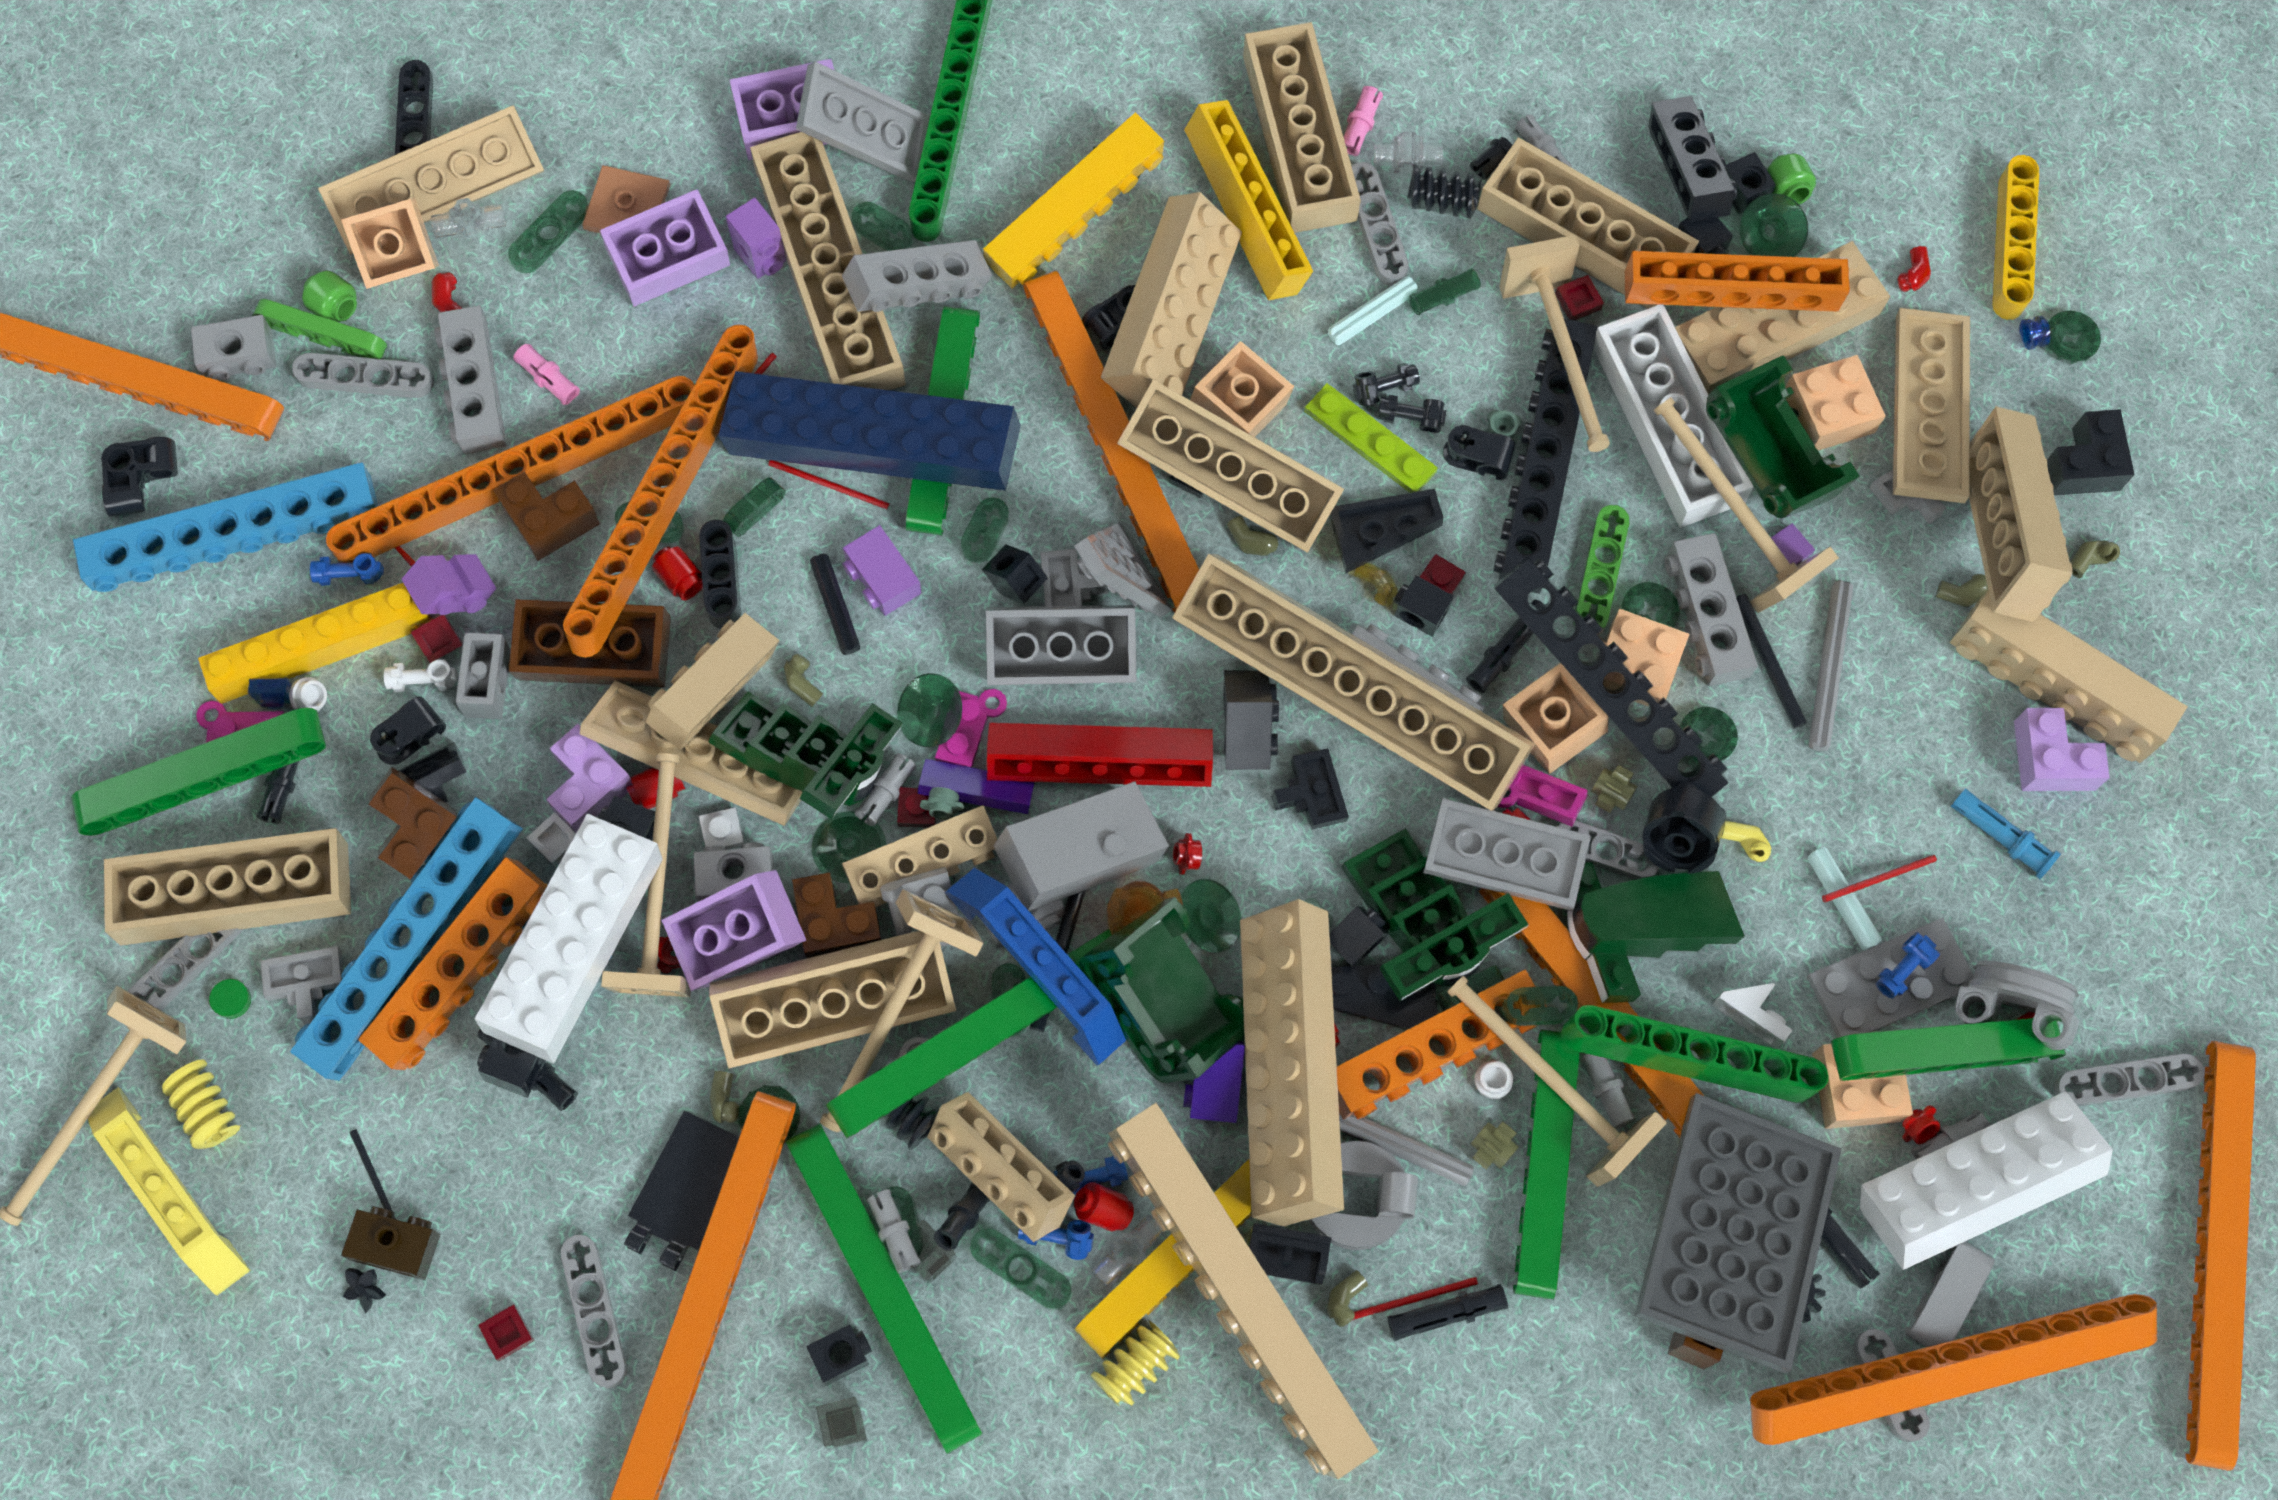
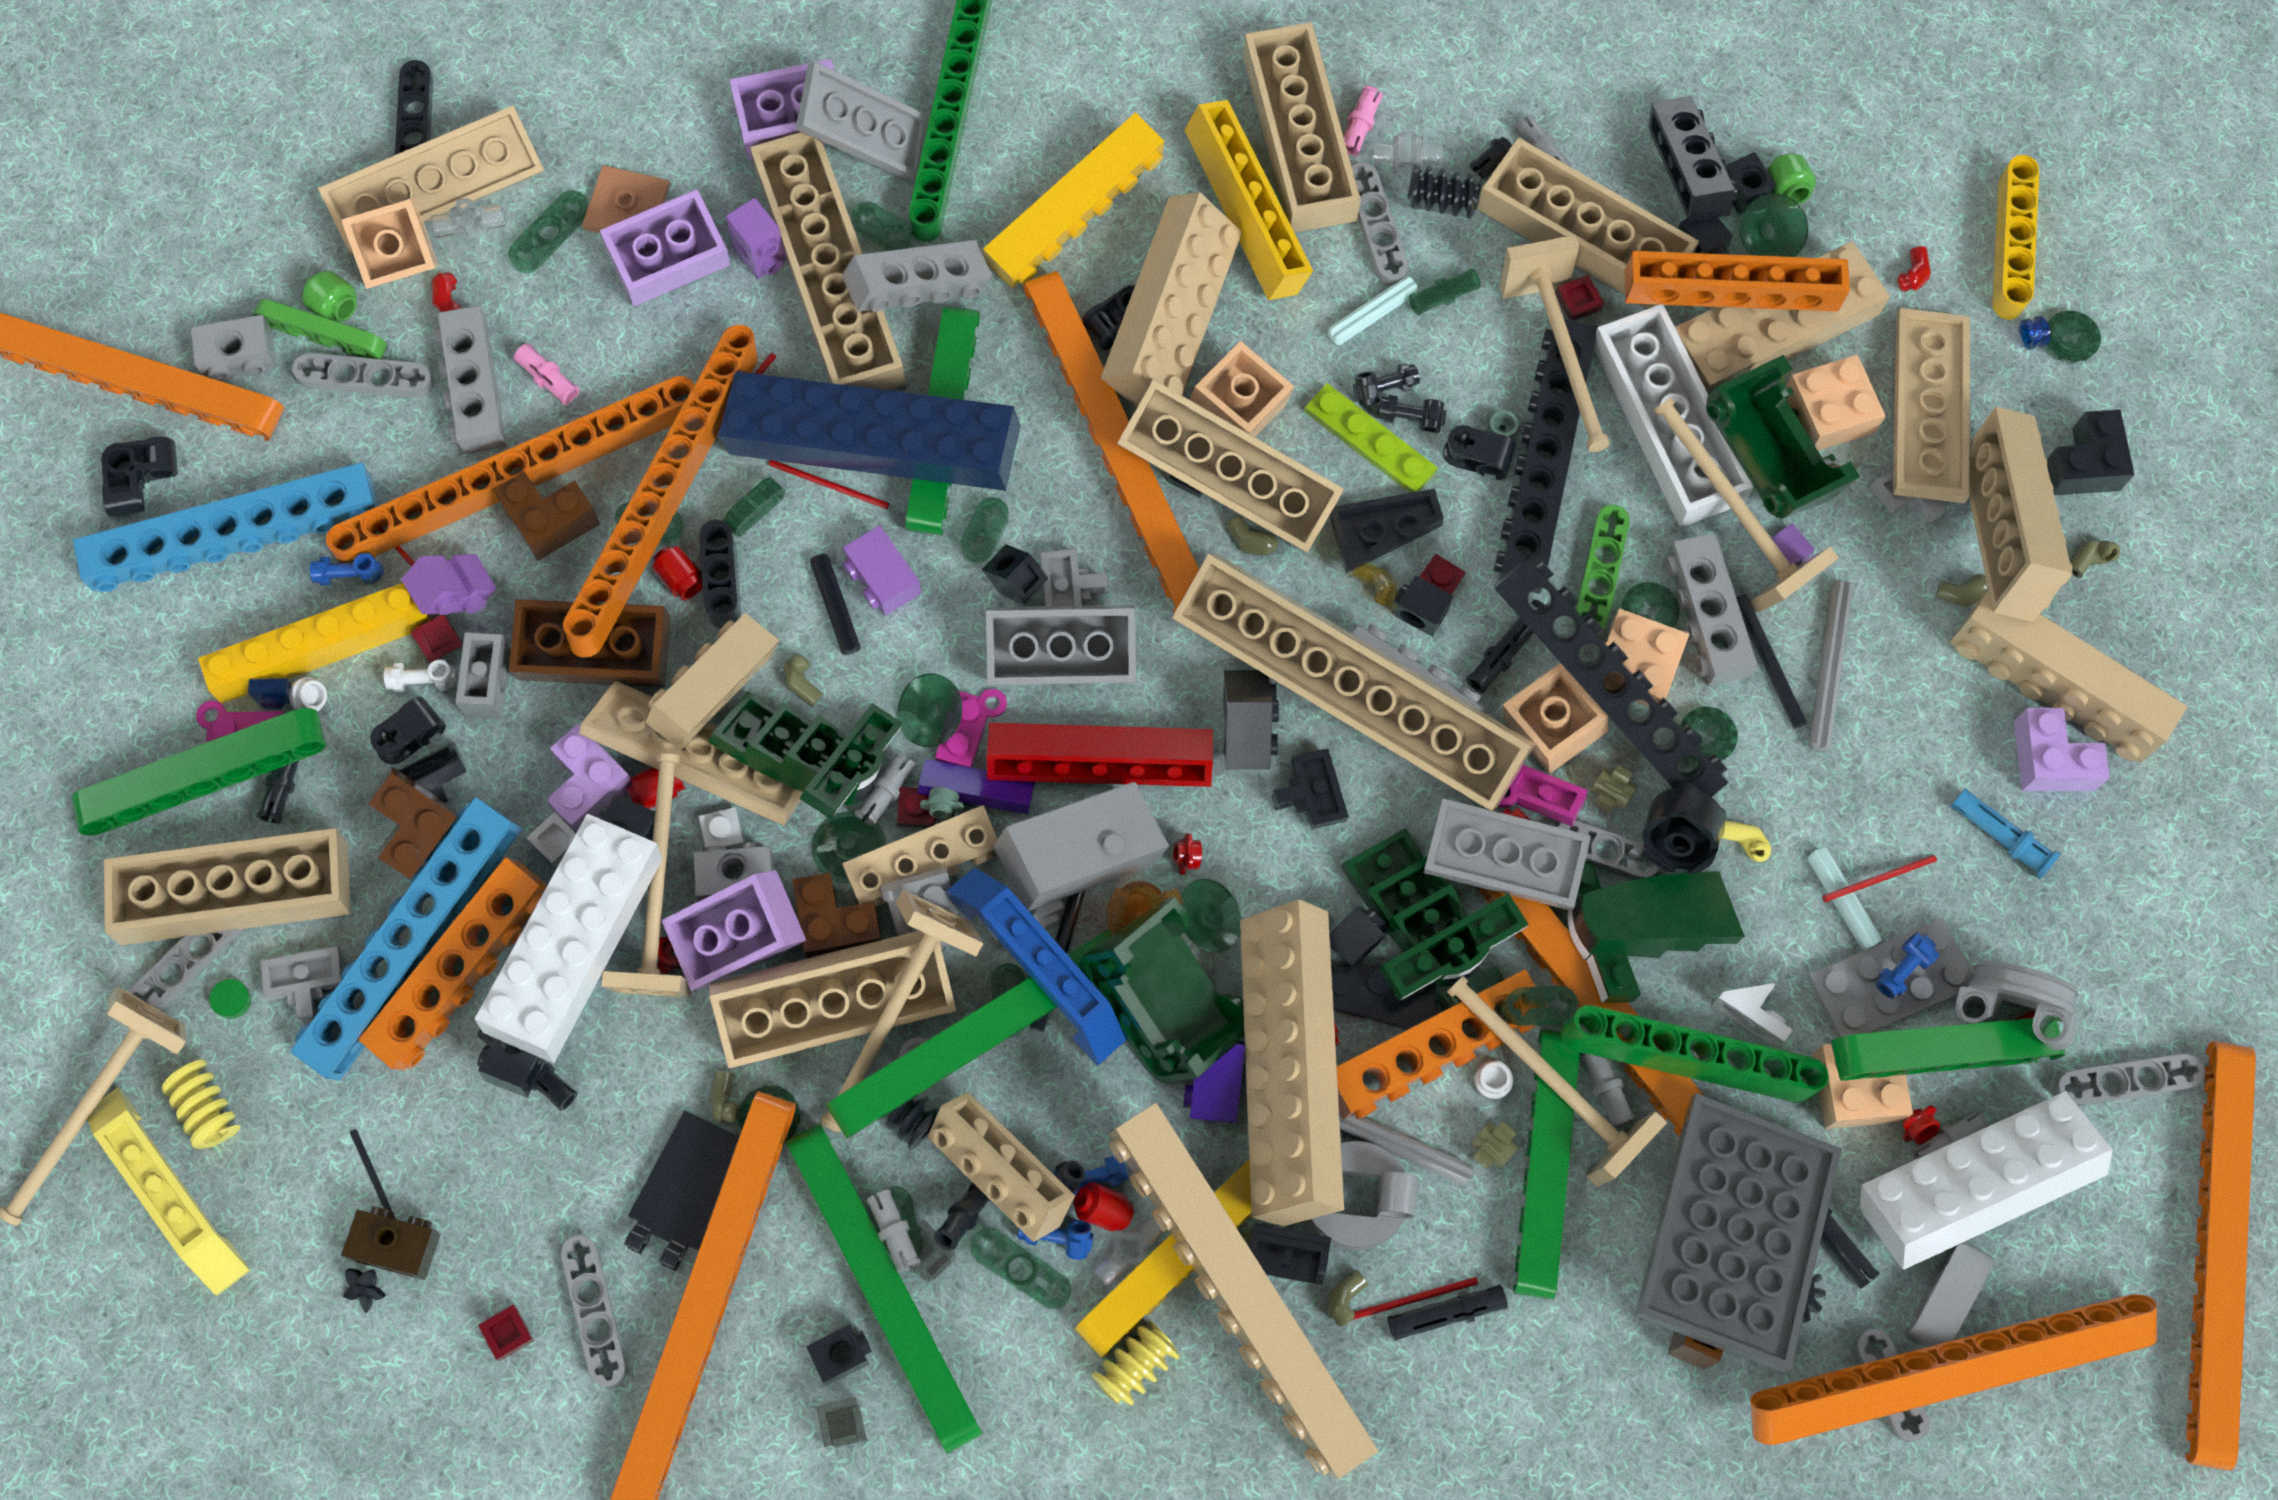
(1116, 563): light grey wing -> none

